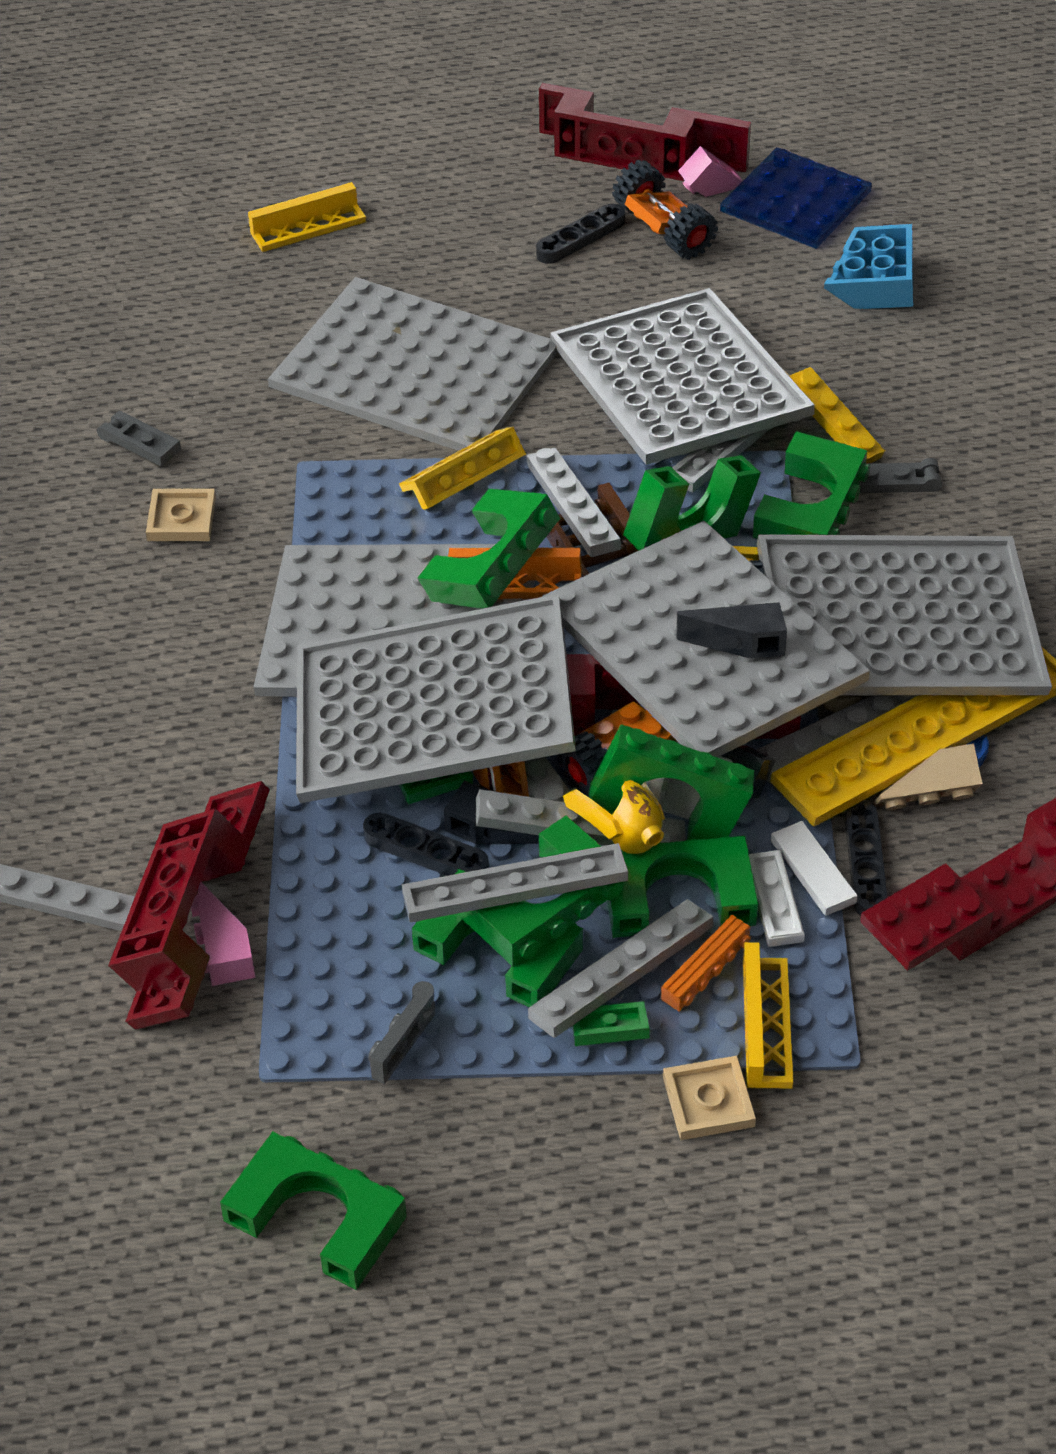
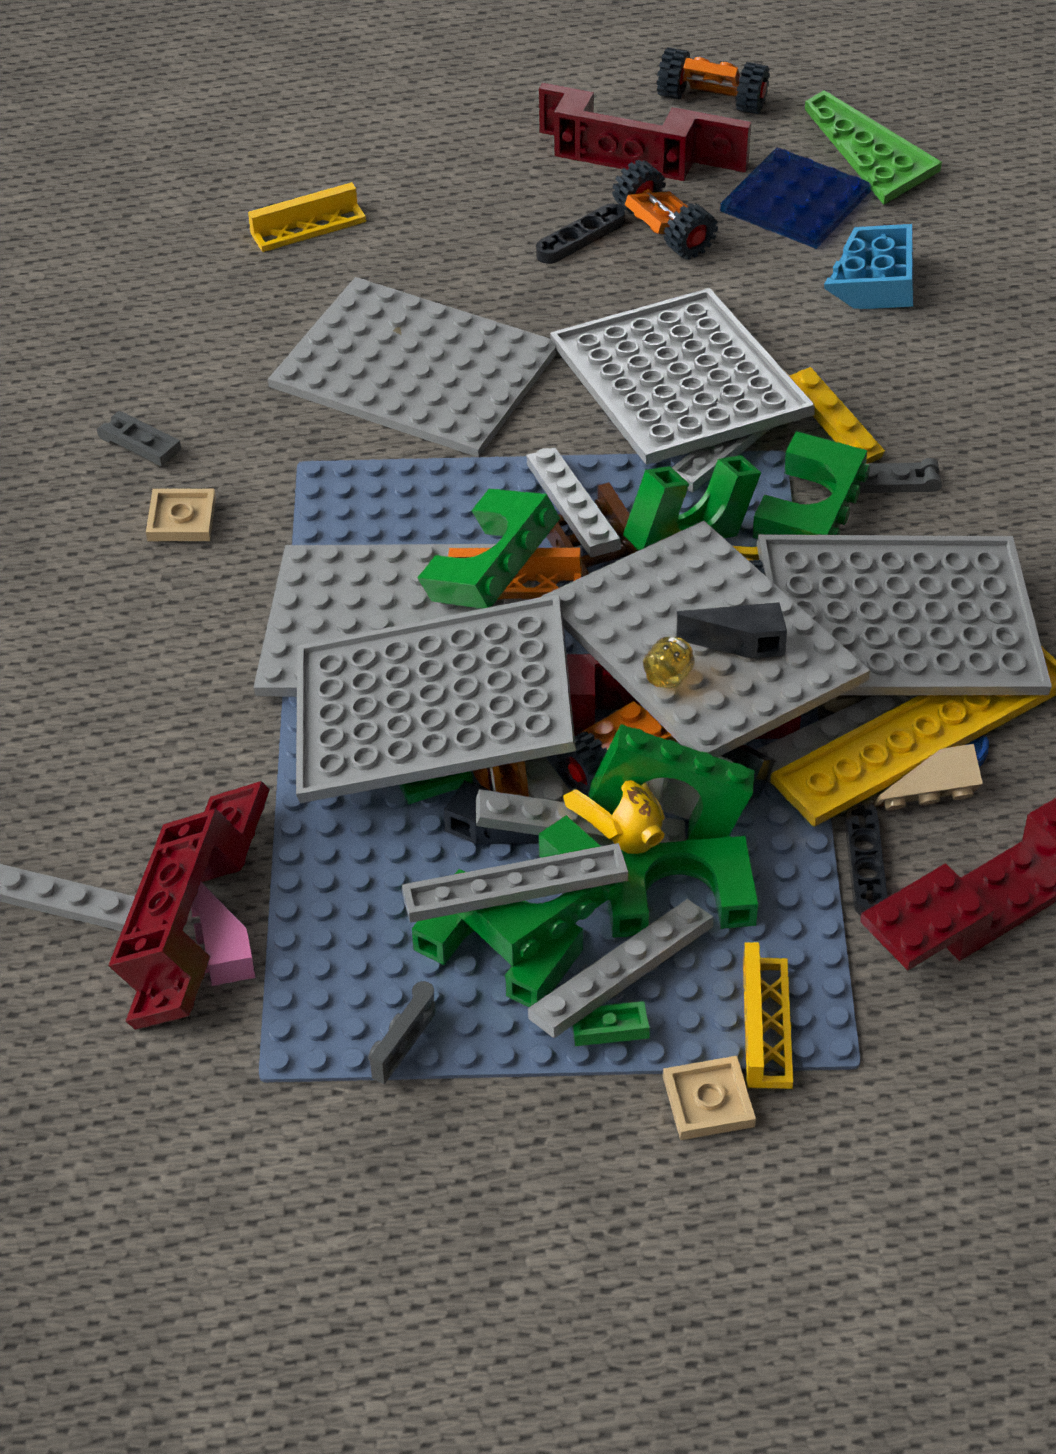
(288, 1168): green arch -> none
(422, 852): black beam -> none
(464, 467): yellow fence -> none
(668, 662): none -> clear yellow head
(705, 963): orange piece -> none
(708, 174): bright pink slope -> none
(712, 77): none -> plate
(775, 899): white tile -> none
(814, 868): white tile -> none
(871, 149): none -> bright green wing

